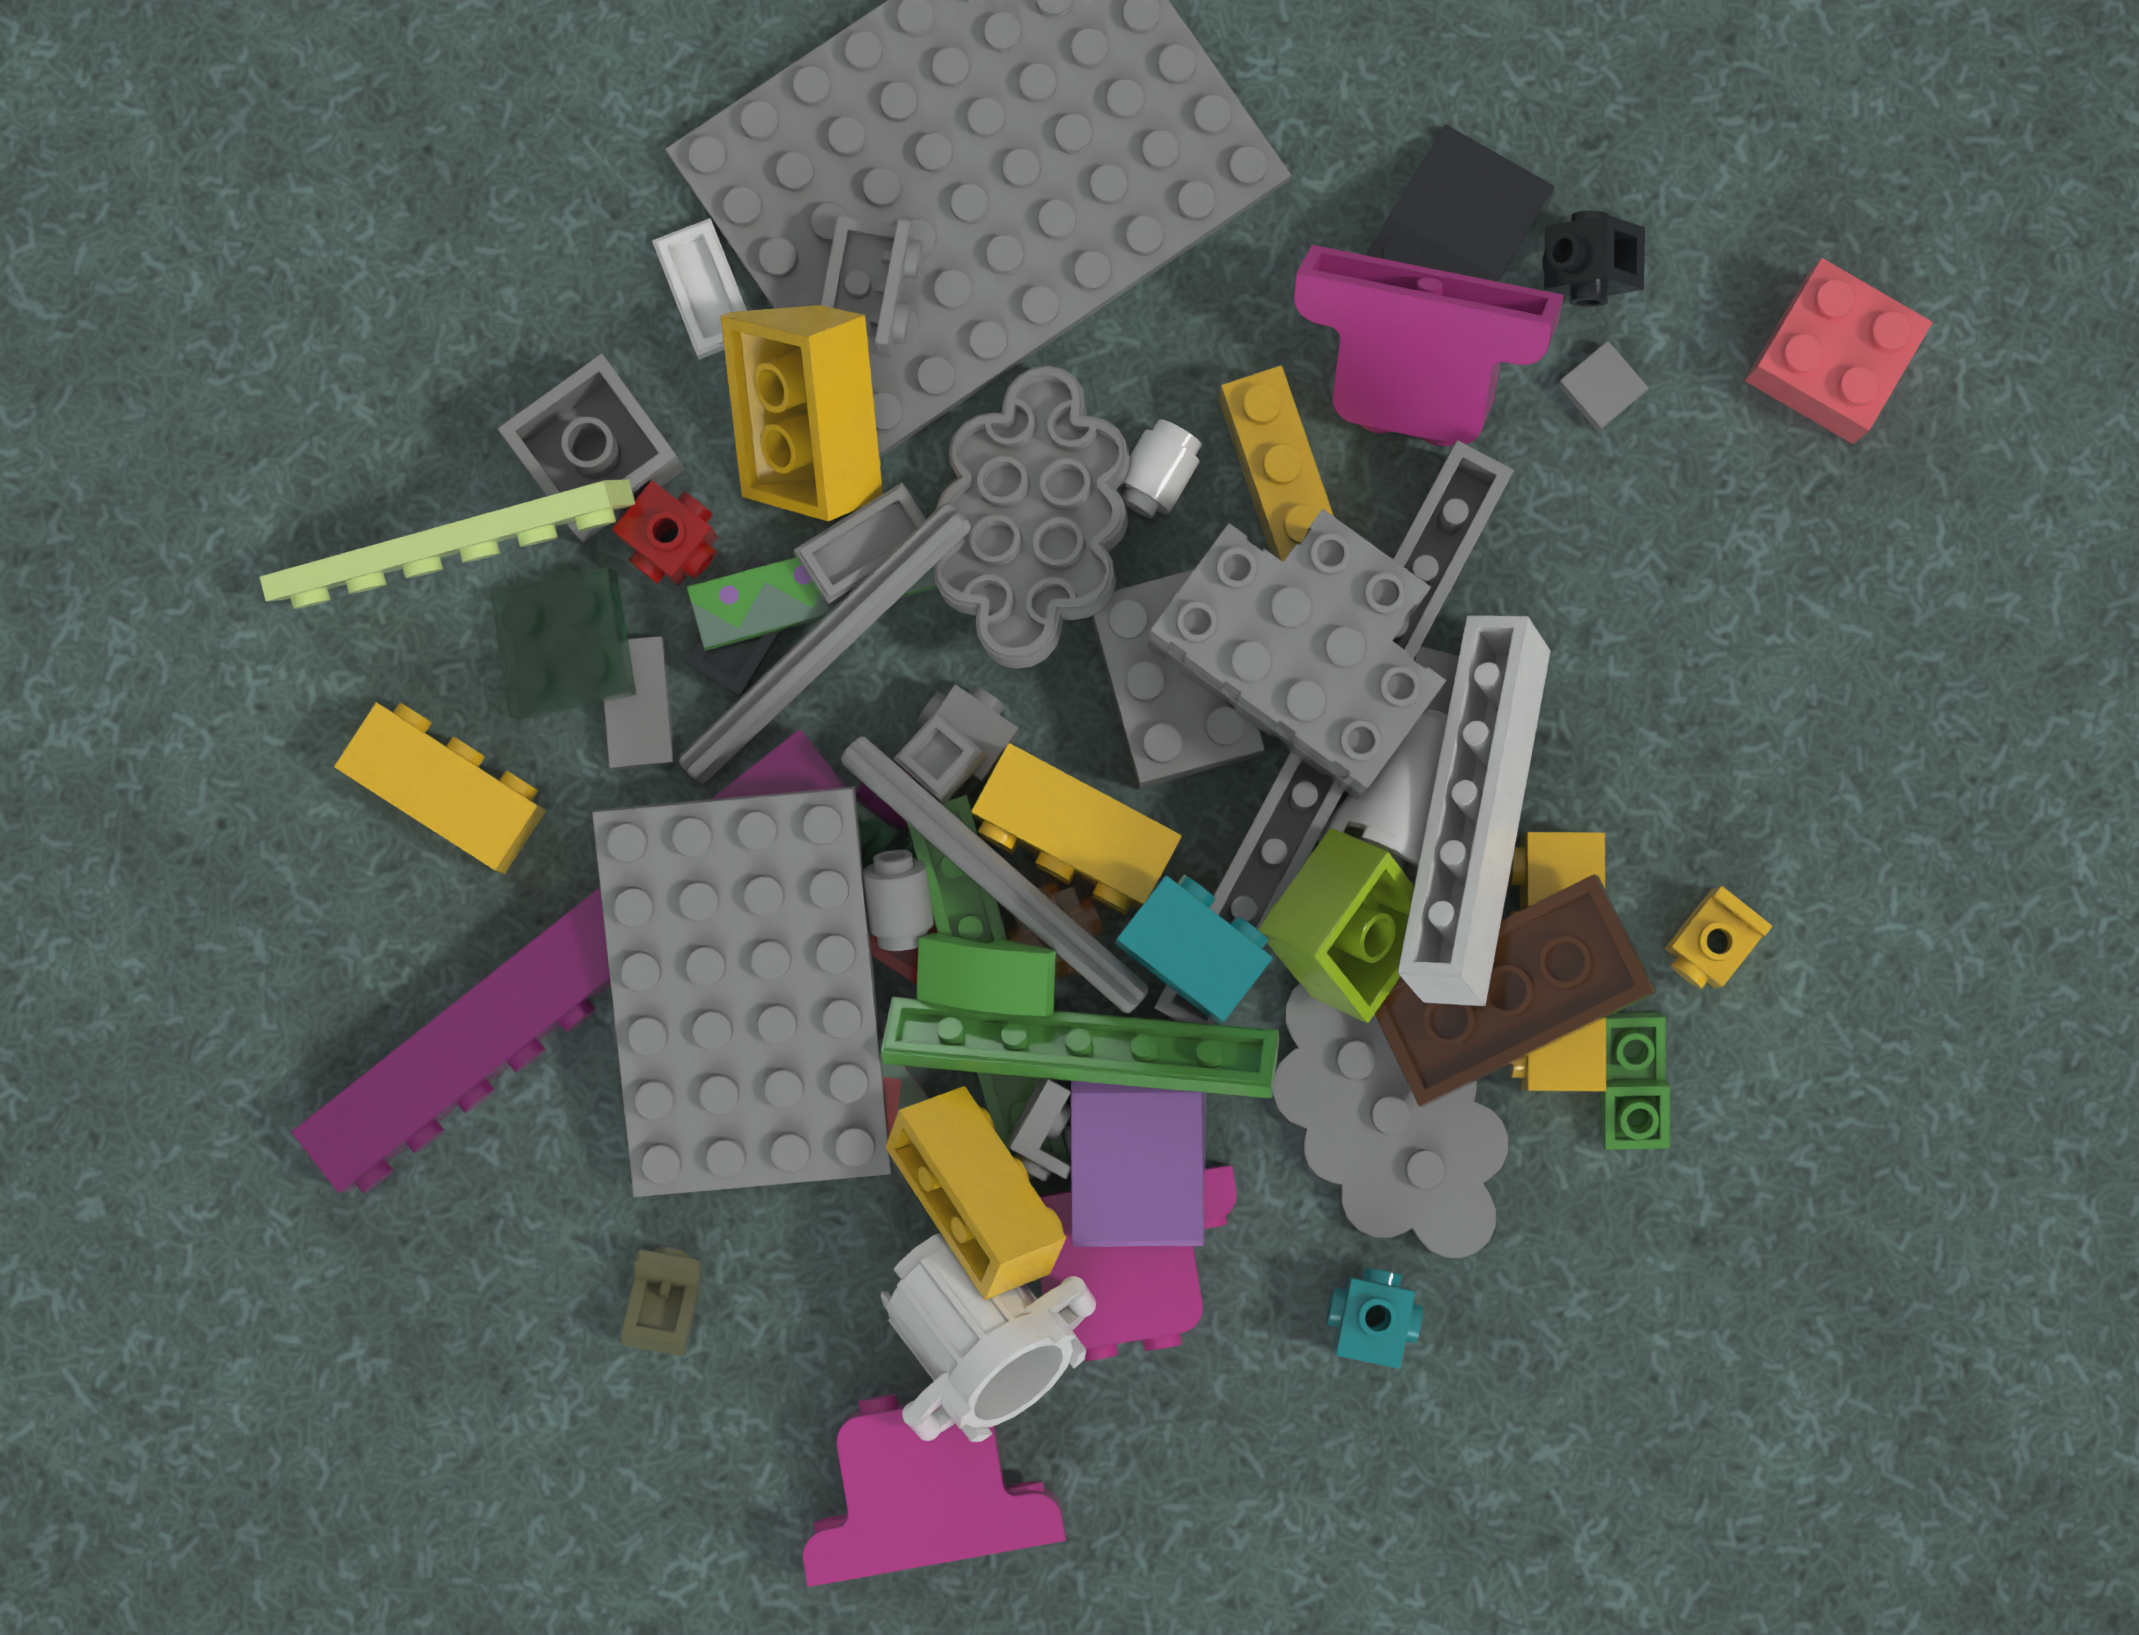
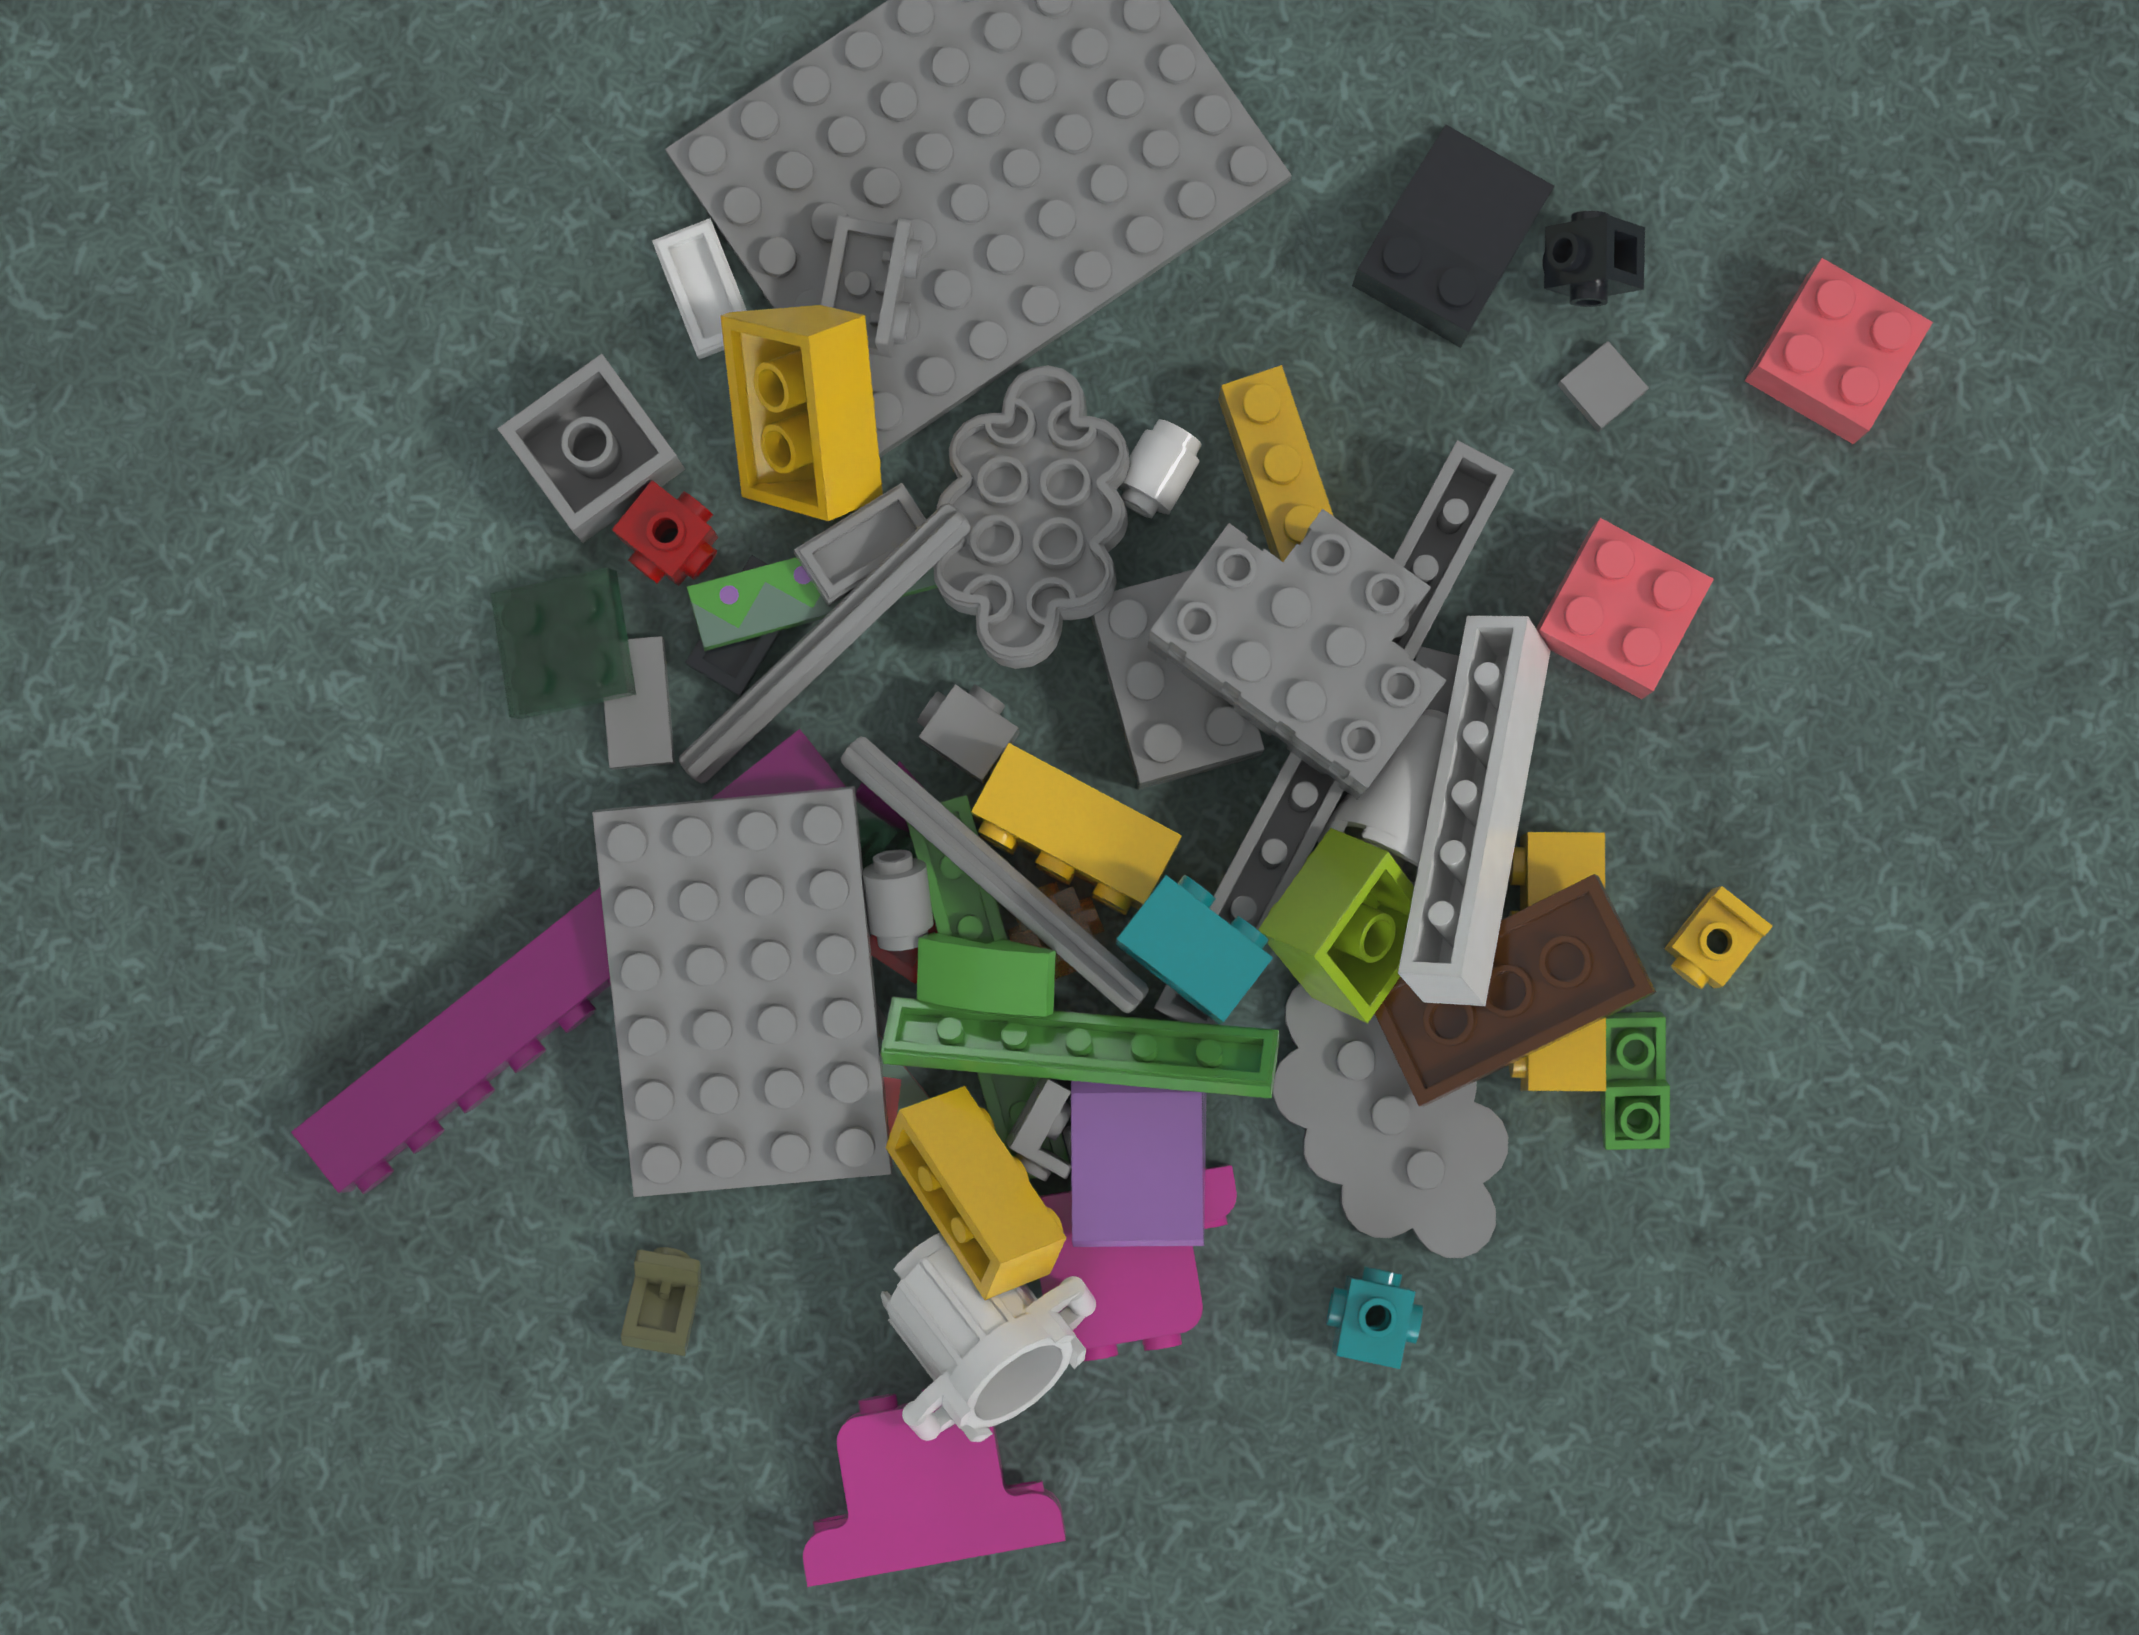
(442, 785): yellow brick -> none
(472, 538): yellowish green plate -> none
(940, 757): light grey tile -> none
(1420, 340): dark pink brick -> none
(1622, 608): none -> coral brick

